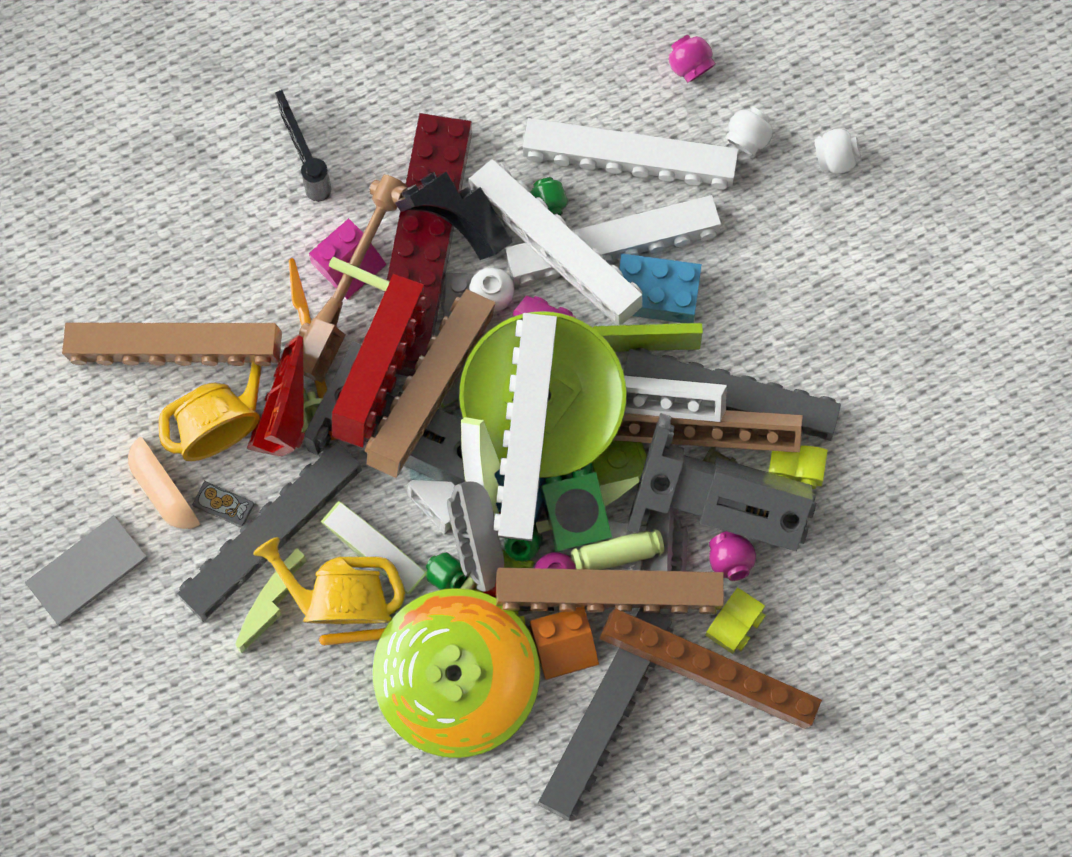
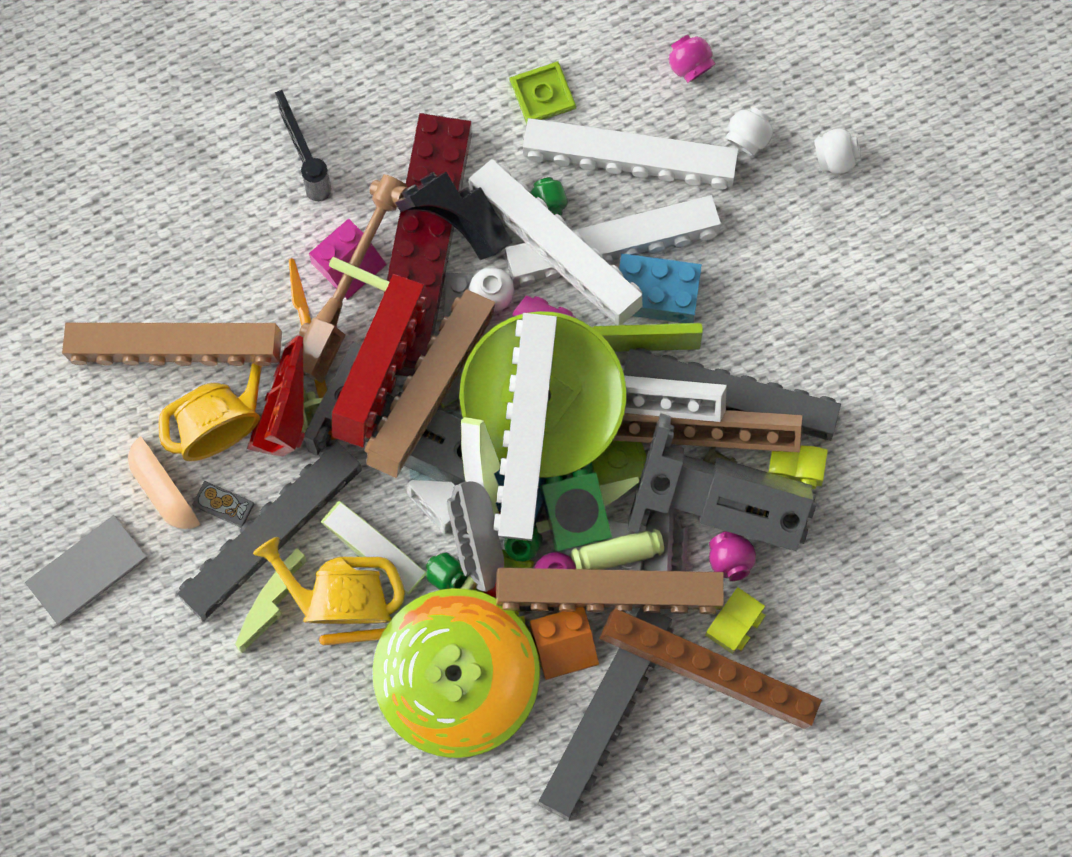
(543, 92): none -> lime tile

